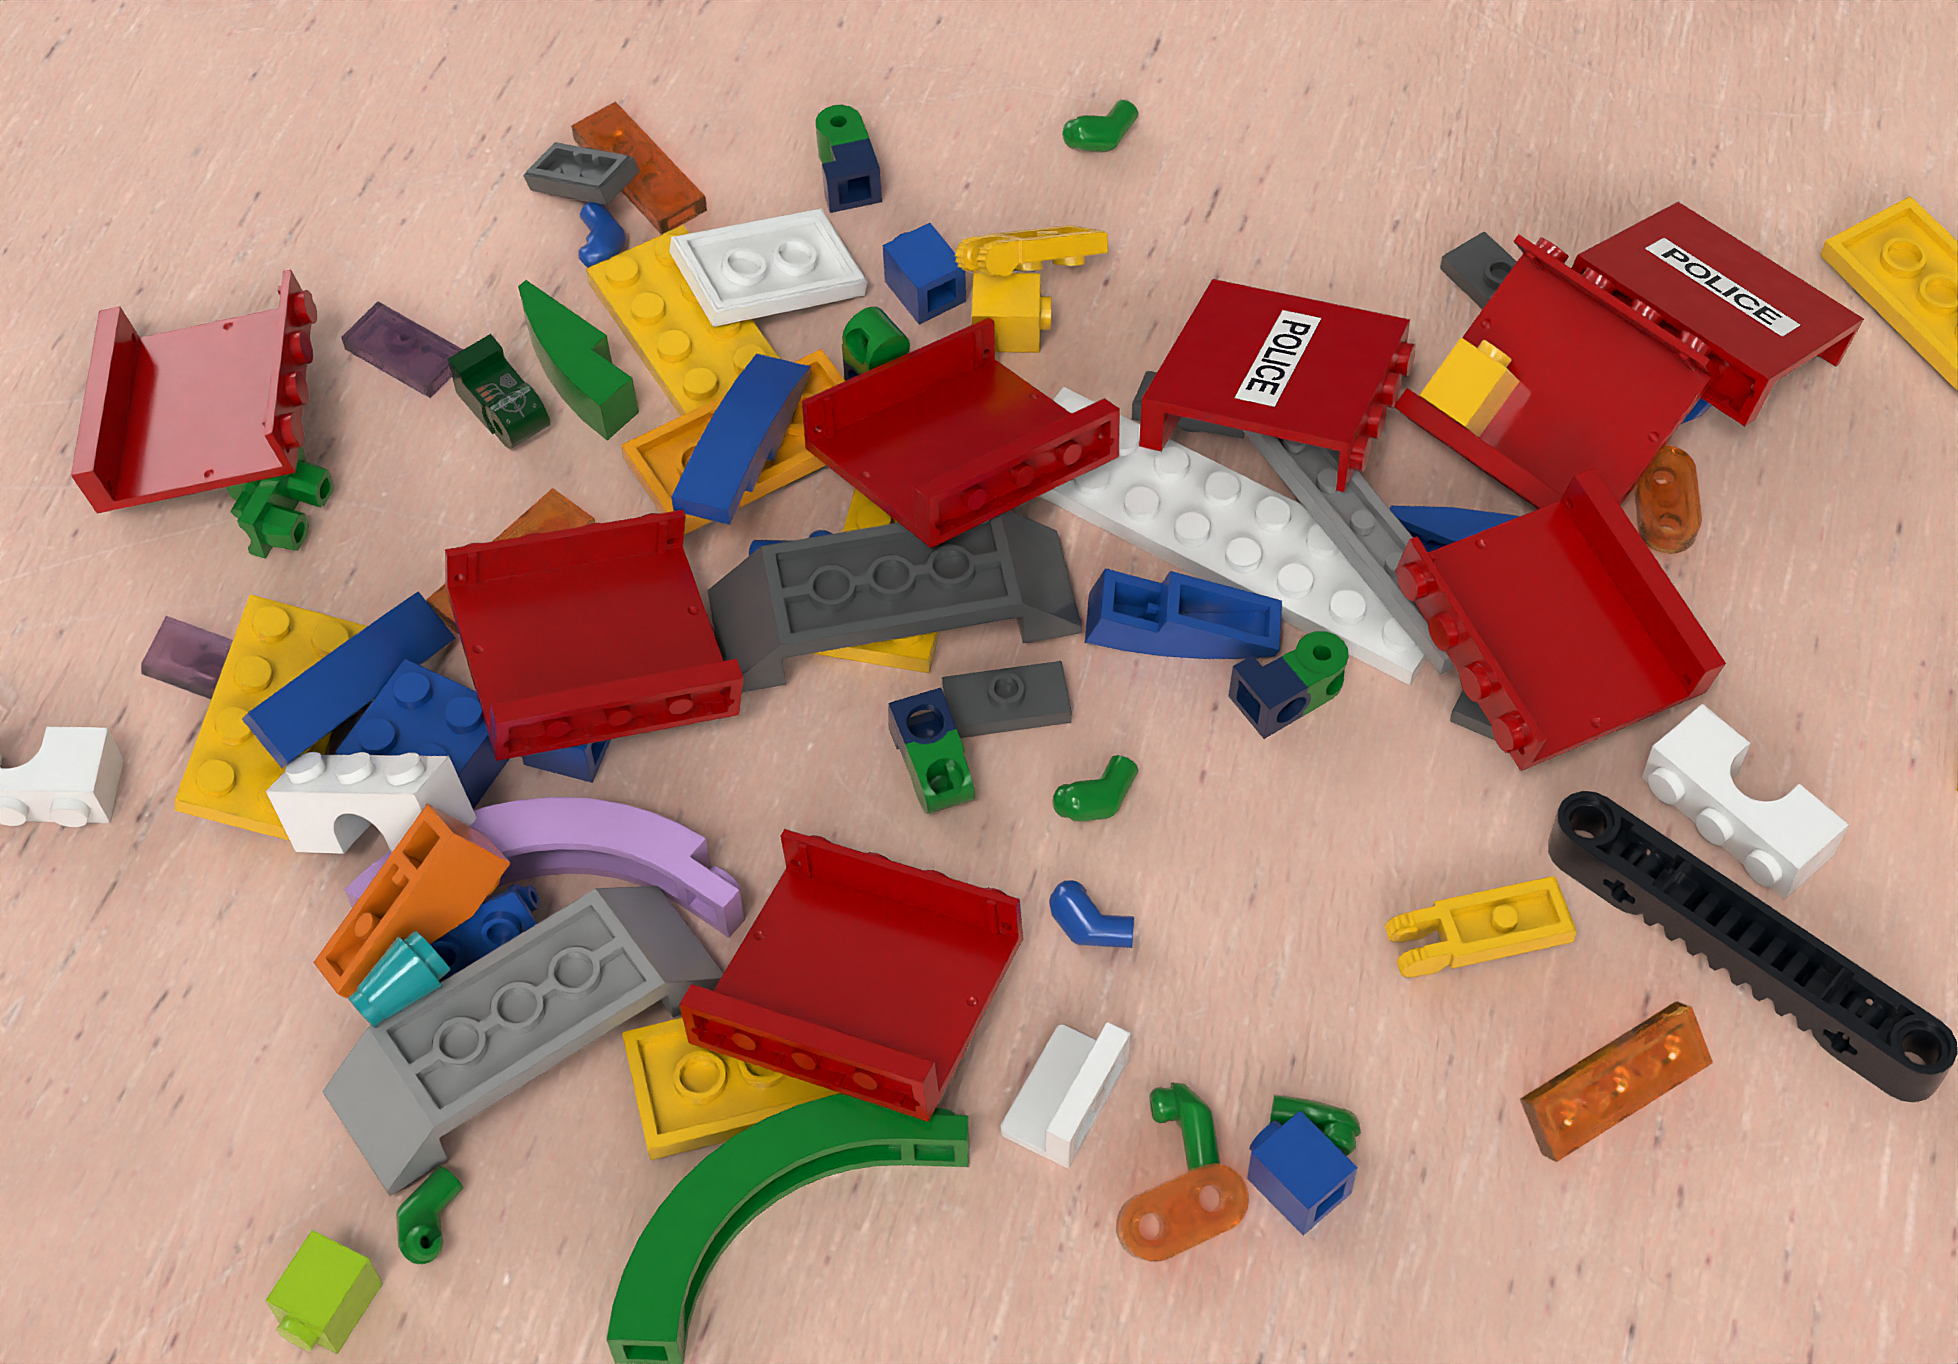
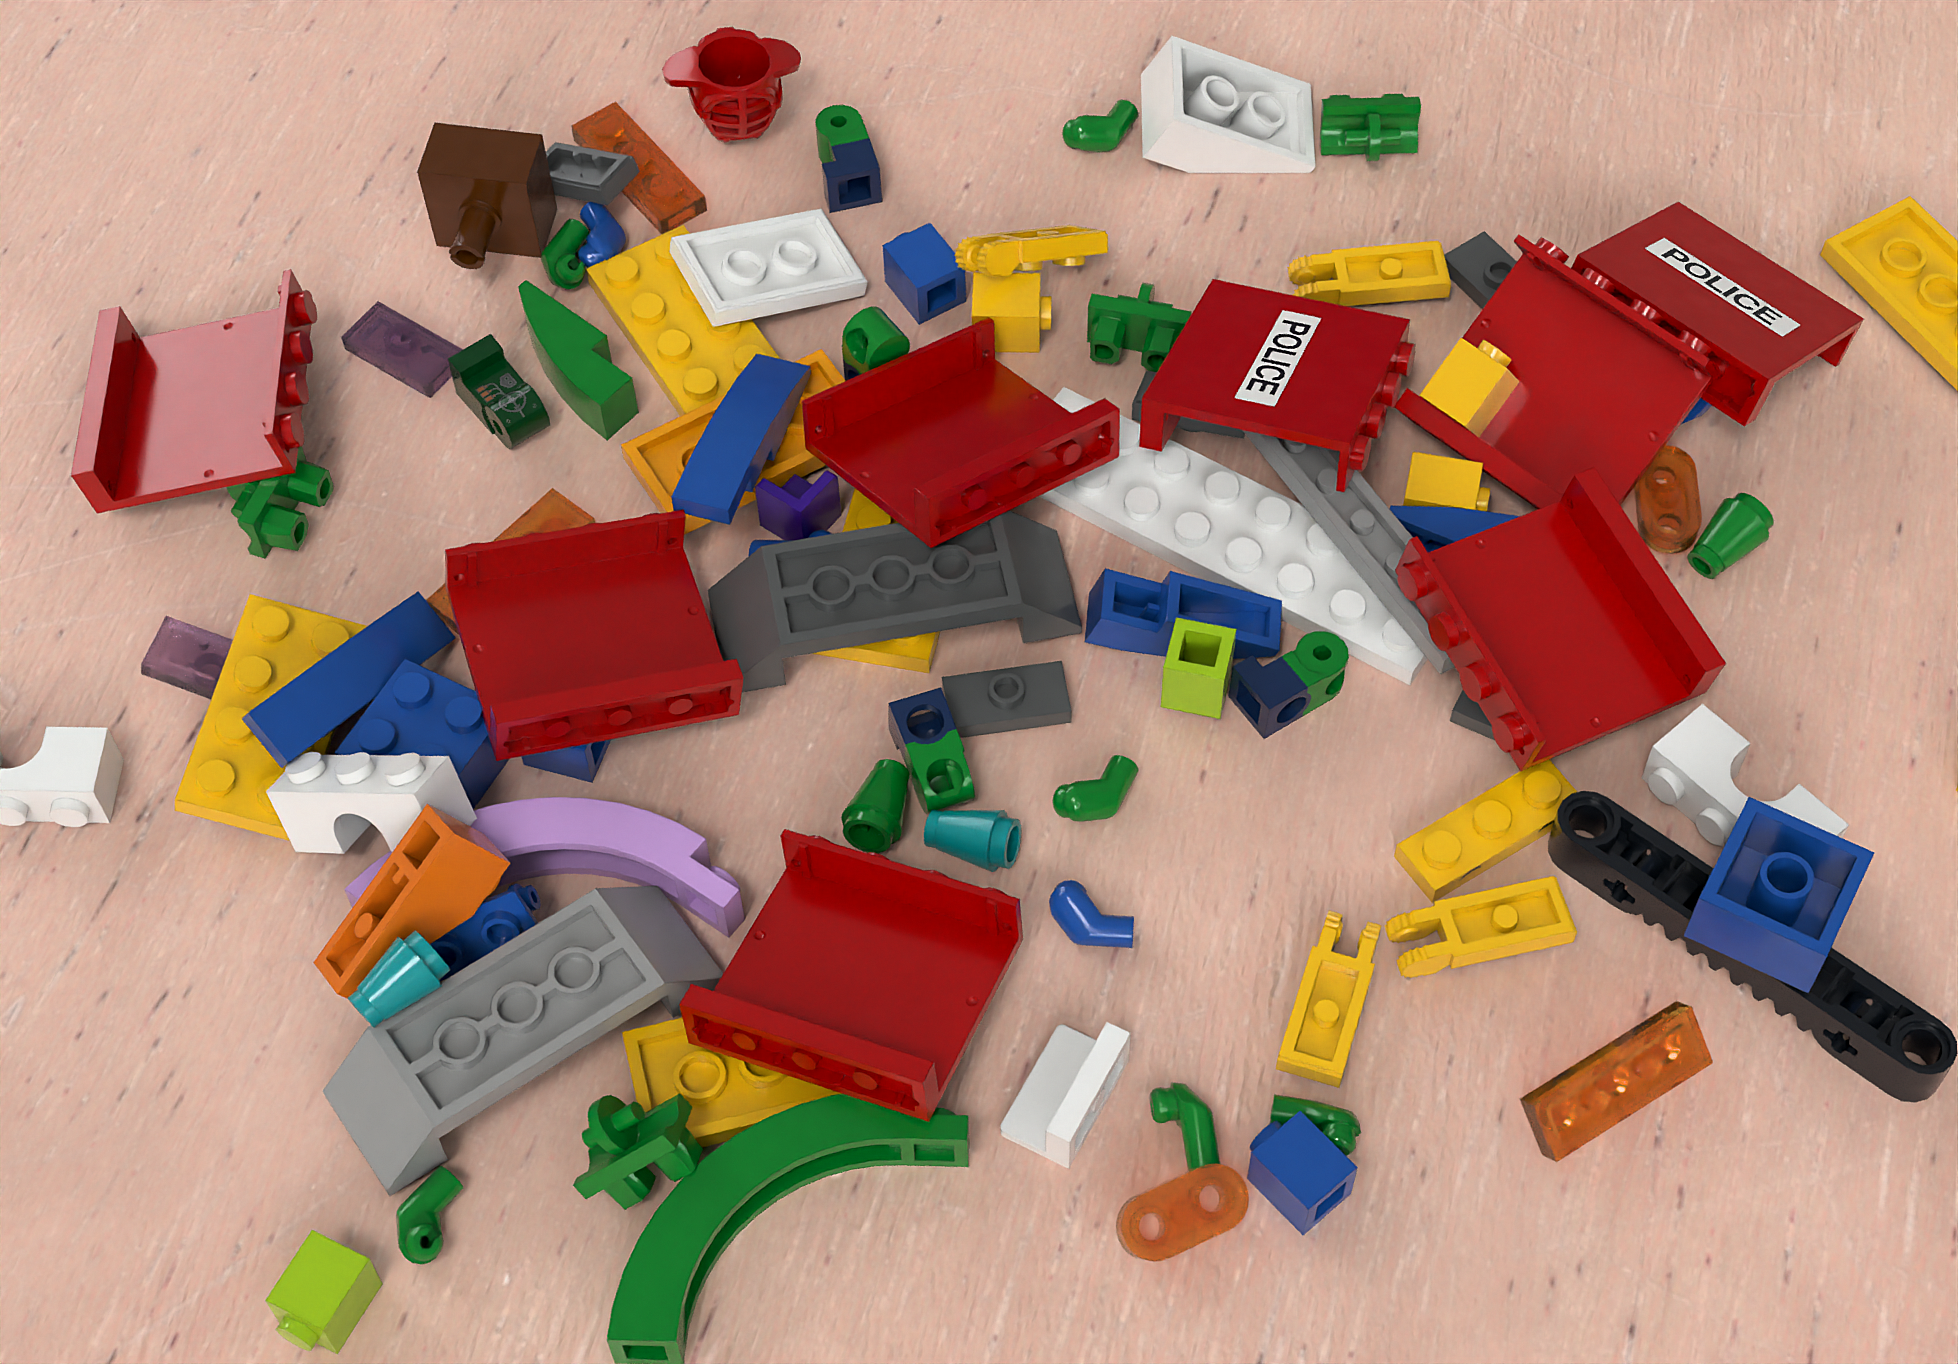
(487, 192): none -> reddish brown brick
(560, 258): none -> green arm
(627, 1139): none -> green hips
(734, 80): none -> red piece
(798, 506): none -> dark purple panel
(877, 808): none -> green cone
(975, 836): none -> teal cone
(1133, 325): none -> green hips
(1198, 668): none -> lime brick
(1224, 114): none -> white slope
(1328, 1005): none -> yellow hinge
(1369, 125): none -> green hips
(1373, 274): none -> yellow hinge
(1445, 483): none -> yellow brick
(1484, 830): none -> yellow plate
(1731, 534): none -> green cone
(1778, 894): none -> blue brick

